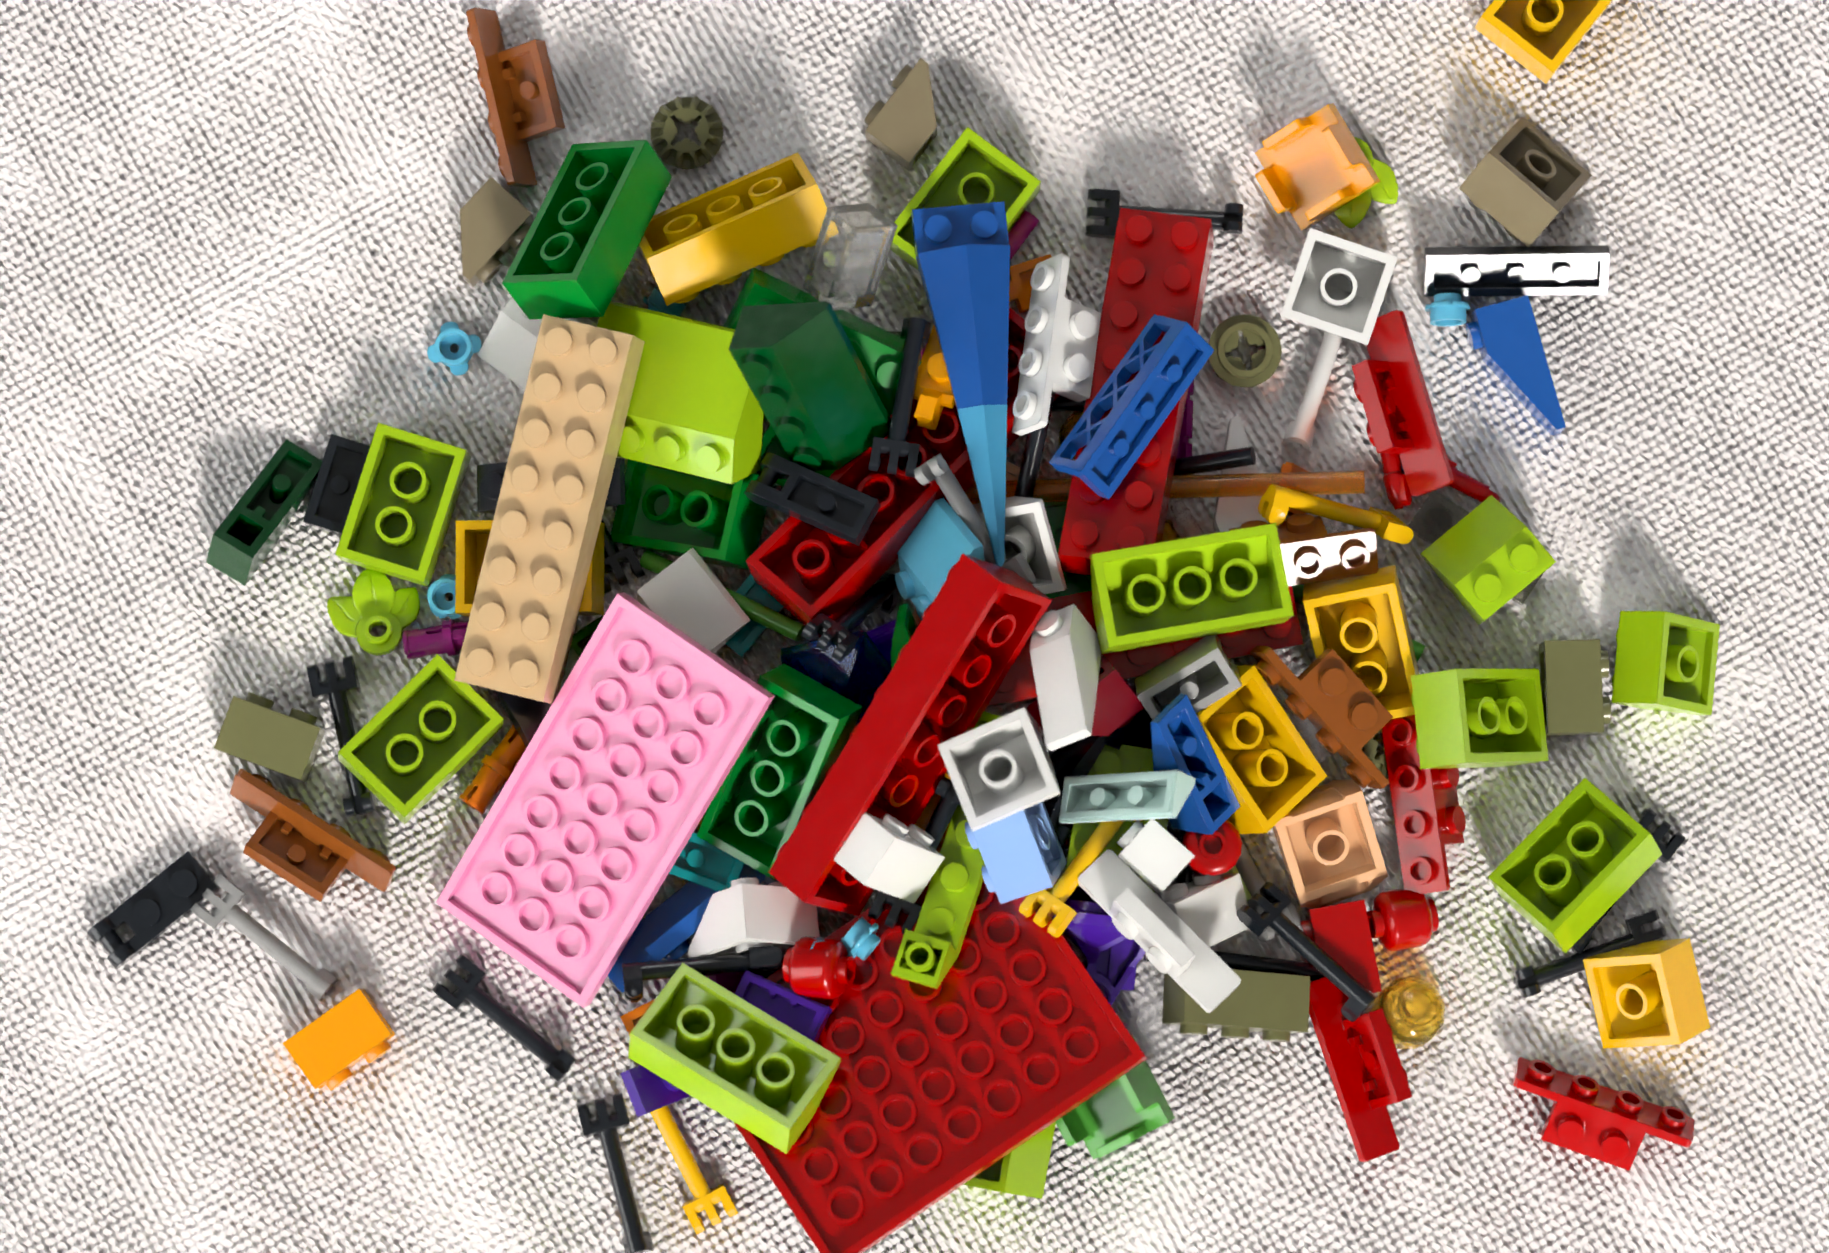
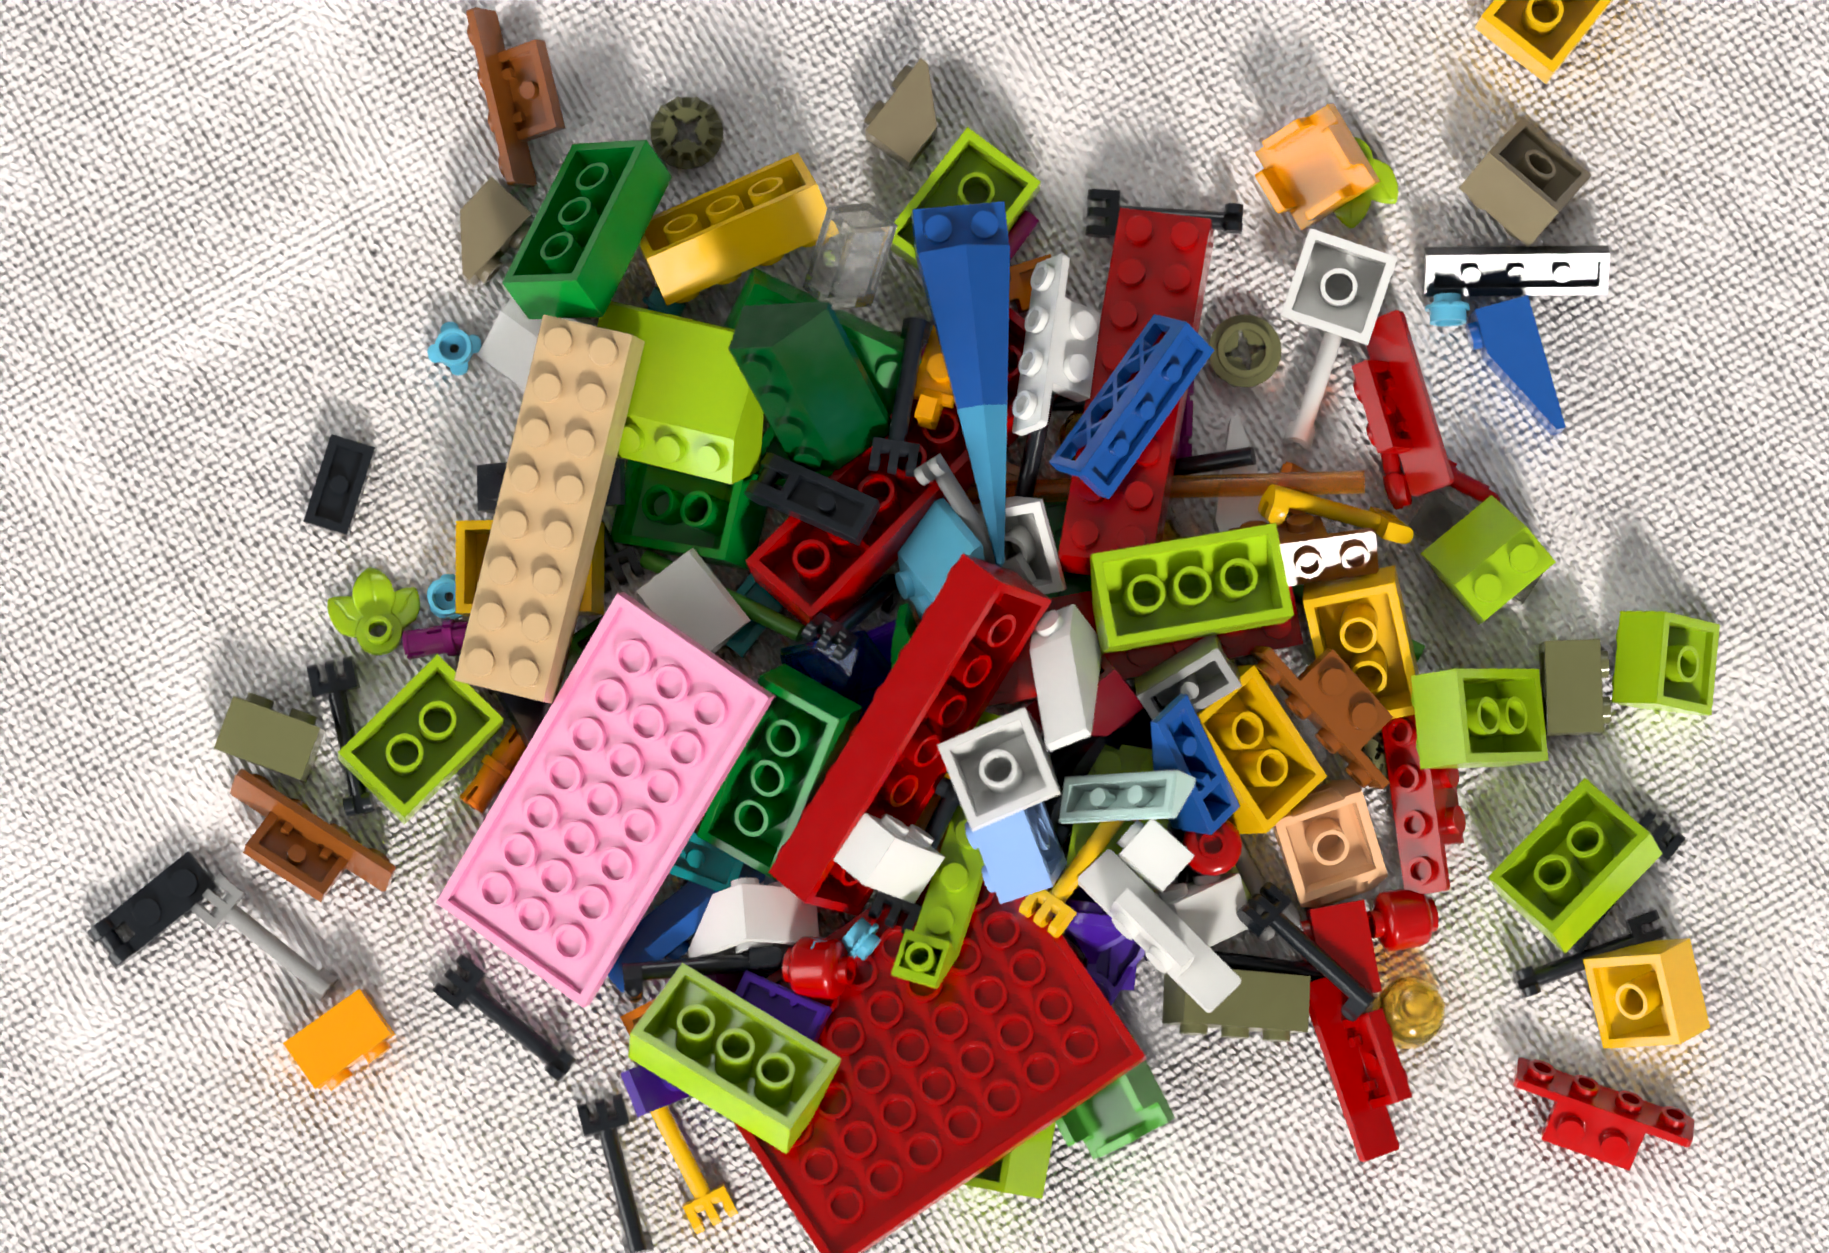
(263, 513): dark green slope -> none
(403, 505): lime brick -> none

